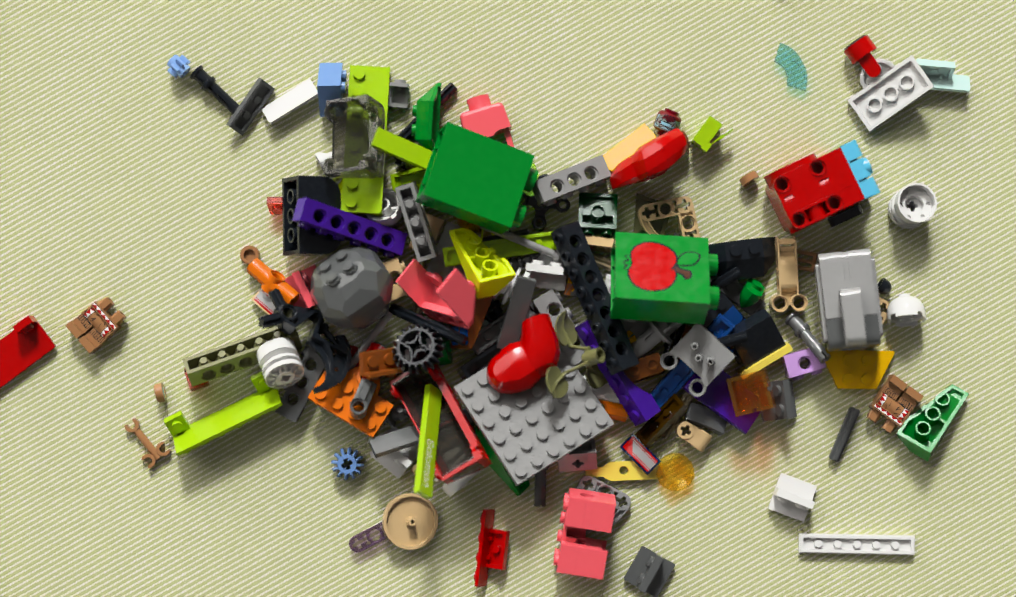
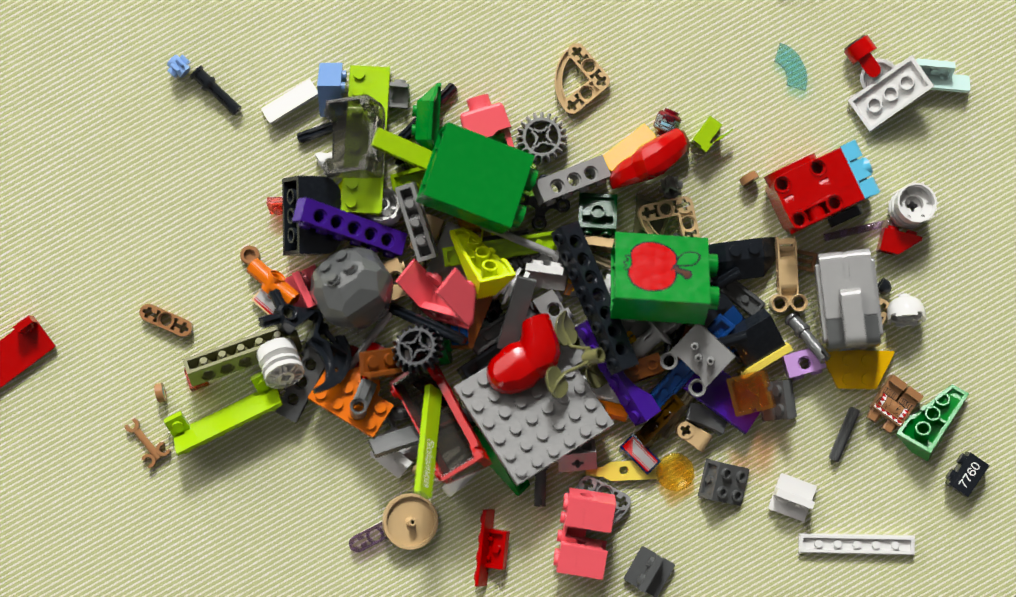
(99, 323): medium nougat hips -> none
(155, 309): none -> medium nougat beam
(250, 106): dark grey tile -> none
(315, 132): none -> black axle
(352, 457): medium blue gear -> none
(534, 132): none -> light grey gear
(591, 84): none -> tan beam
(670, 187): none -> light grey gear
(723, 482): none -> dark grey bracket
(751, 293): green plate -> none
(858, 229): none -> bar
(895, 241): none -> red slope
(966, 473): none -> black brick

